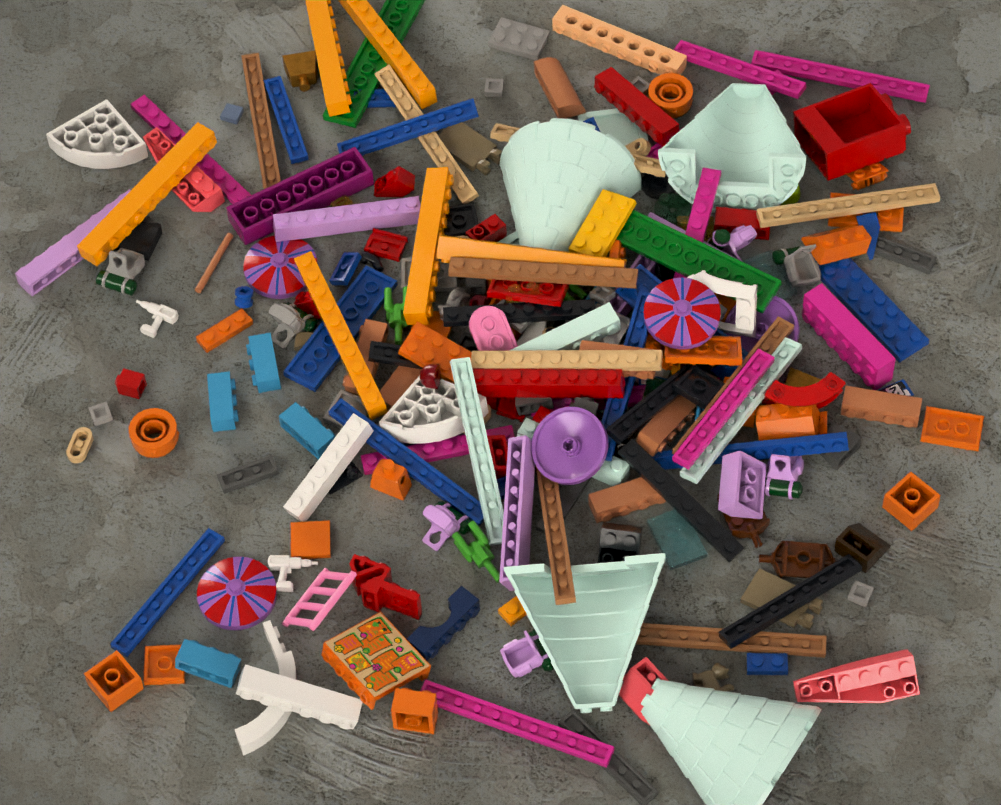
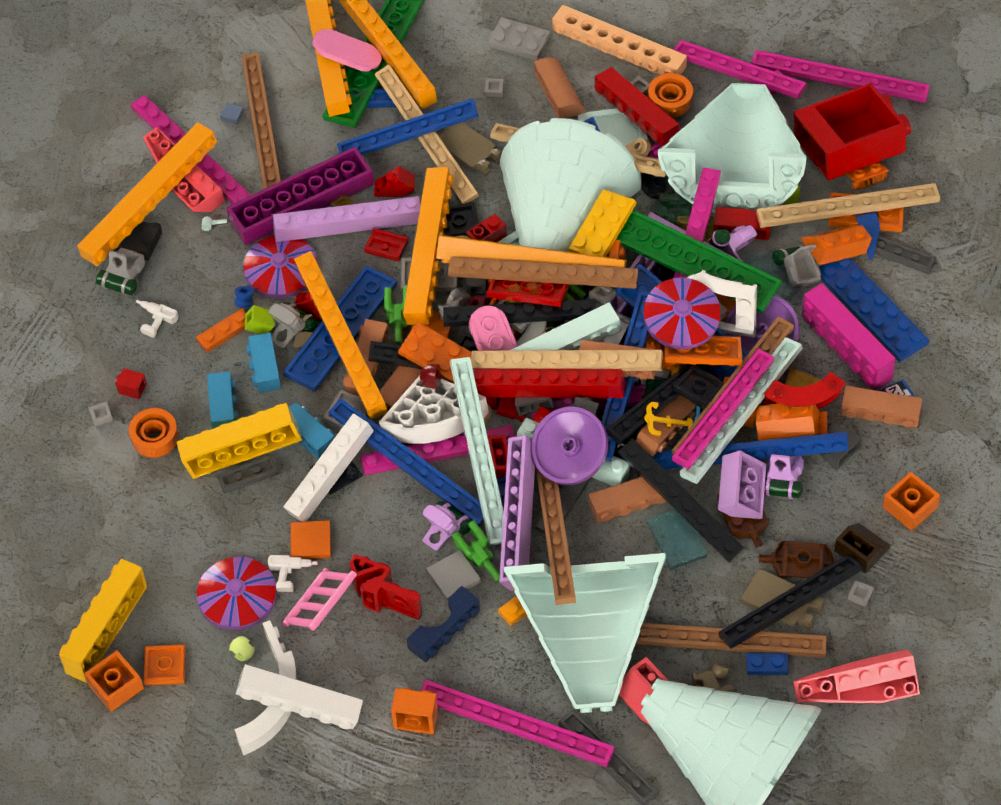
(60, 256): lavender brick -> none
(78, 446): tan plate -> none
(98, 139): white brick -> none
(103, 619): none -> yellow brick
(167, 592): blue plate -> none
(207, 222): none -> light aqua hand
(208, 663): dark azure brick -> none
(212, 265): nougat bar -> none
(239, 440): none -> yellow brick
(242, 648): none -> yellowish green piece
(259, 320): none -> lime brick
(286, 120): blue plate -> none
(301, 69): pearl gold torso -> none
(345, 268): blue plate -> none
(347, 50): none -> bright pink tile
(373, 259): black arm -> none
(374, 659): panel -> none
(391, 479): orange torso -> none
(452, 573): none -> light grey tile
(525, 655): lavender piece -> none
(619, 541): black slope -> none
(650, 418): none -> yellow piece
(952, 428): orange tile -> none

